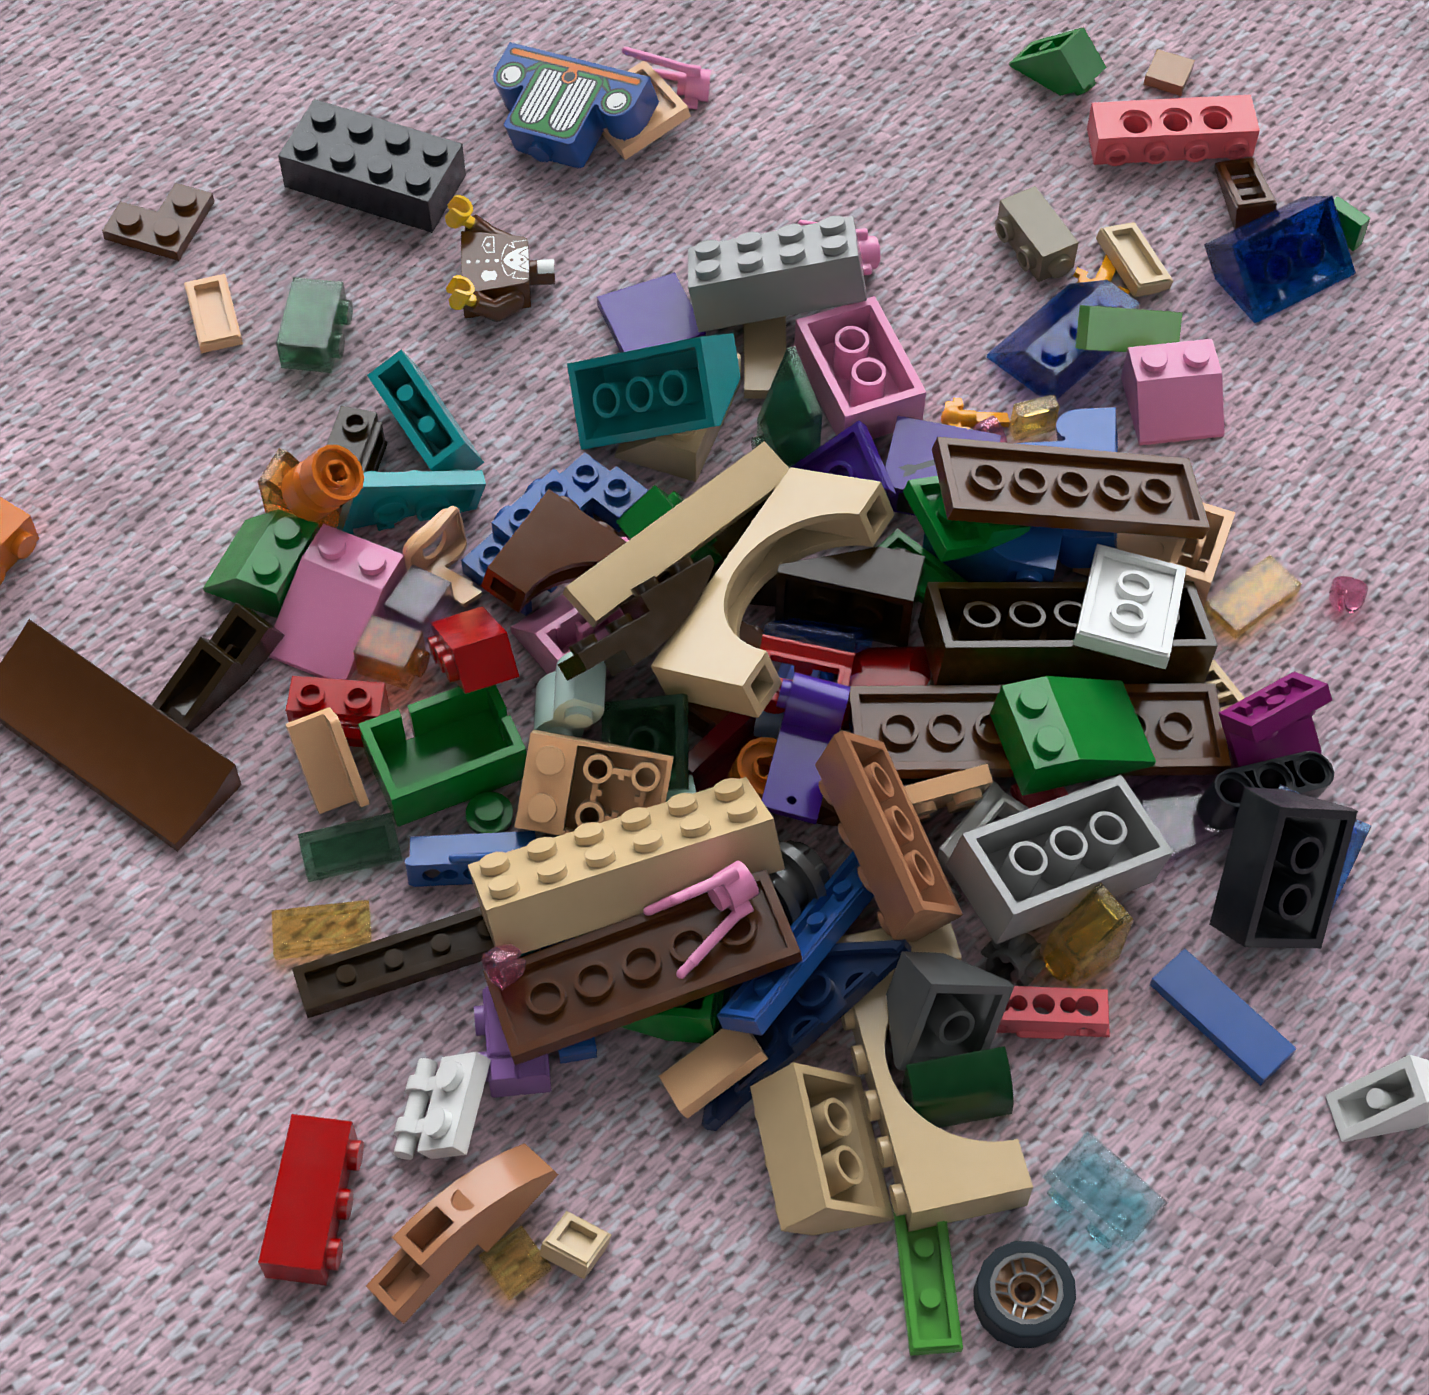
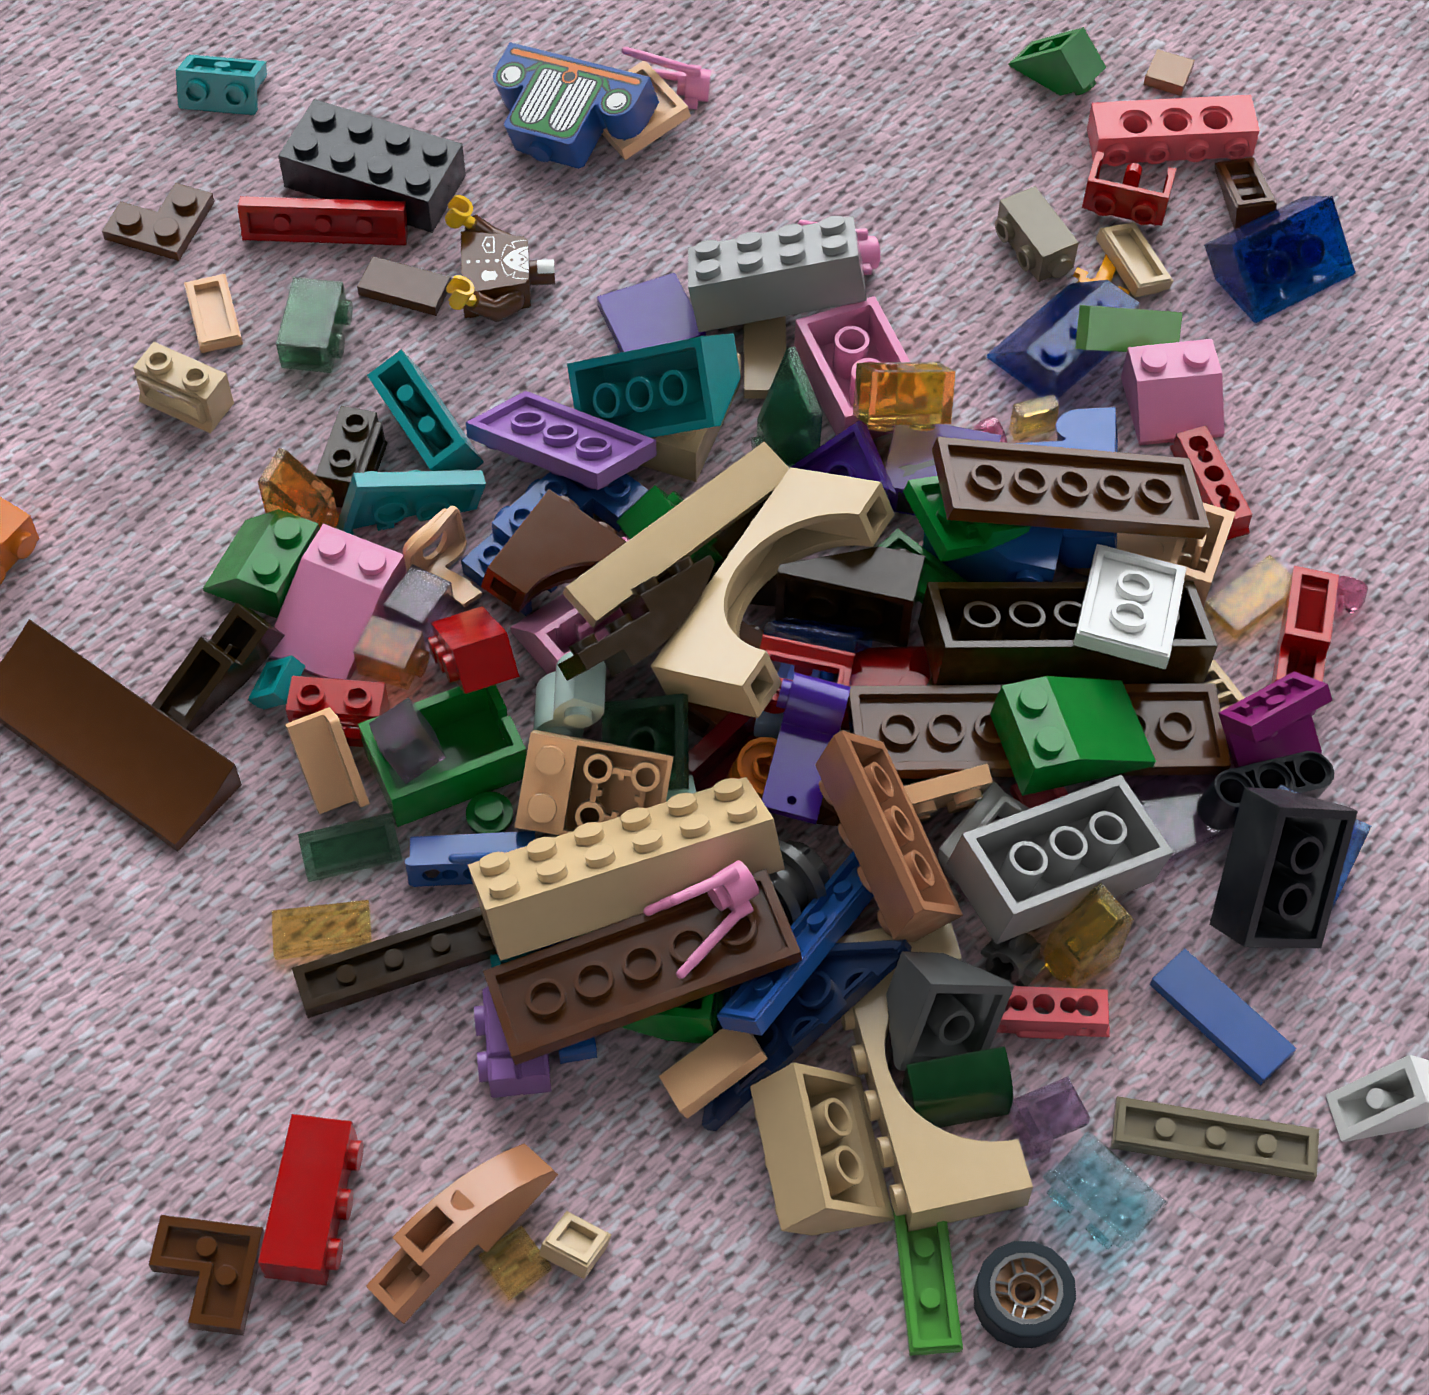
(188, 382): none -> tan window
(219, 84): none -> teal bracket
(222, 1259): none -> reddish brown plate
(274, 682): none -> teal plate
(322, 482): orange wheel -> none
(323, 220): none -> red plate
(404, 285): none -> tile
(407, 740): none -> brick
(452, 1106): white plate -> none
(503, 966): clear pink hinge -> none
(561, 439): none -> medium lavender plate
(903, 395): none -> clear yellow brick
(956, 416): light orange piece -> none
(1047, 1115): none -> clear purple panel
(1127, 199): none -> red window
(1213, 476): none -> piece
(1215, 1138): none -> dark tan tile
(1306, 624): none -> red slope
(1353, 223): tile -> none

